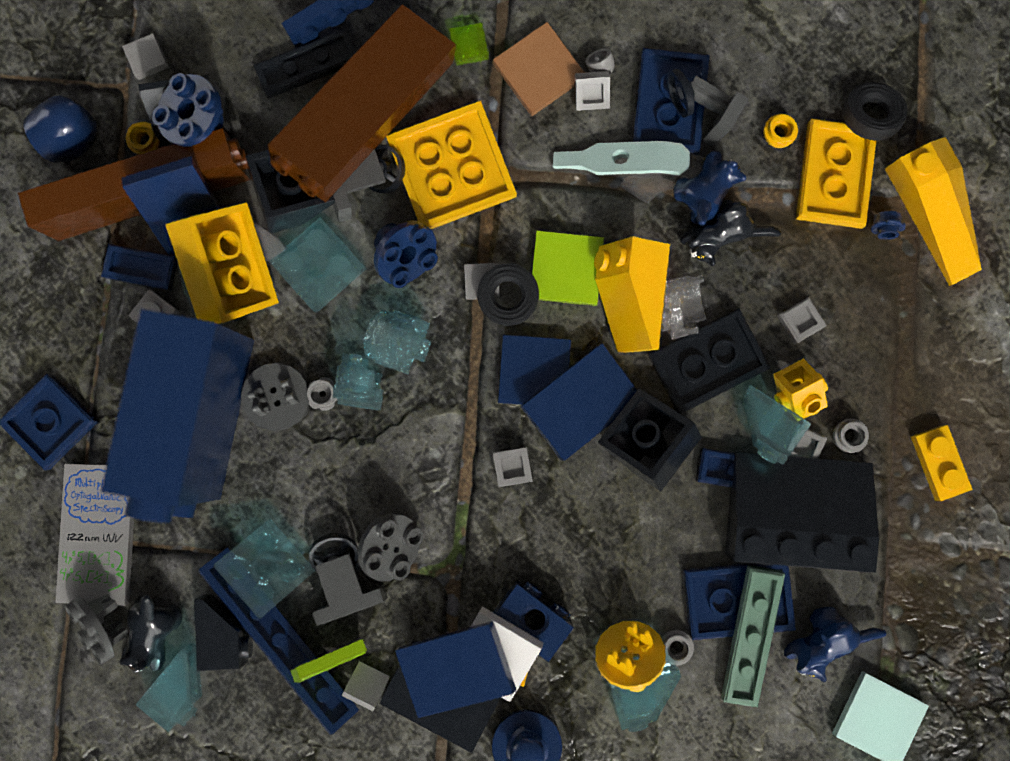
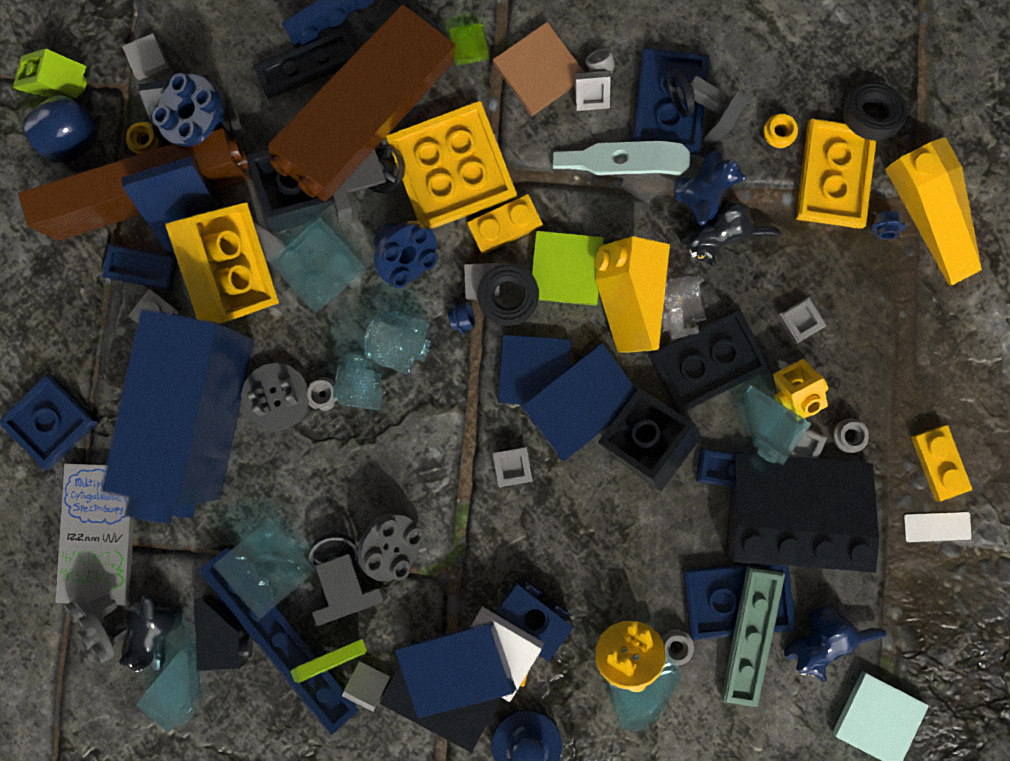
(50, 75): none -> lime slope
(462, 317): none -> dark blue plate
(505, 224): none -> yellow plate
(937, 527): none -> white sticker

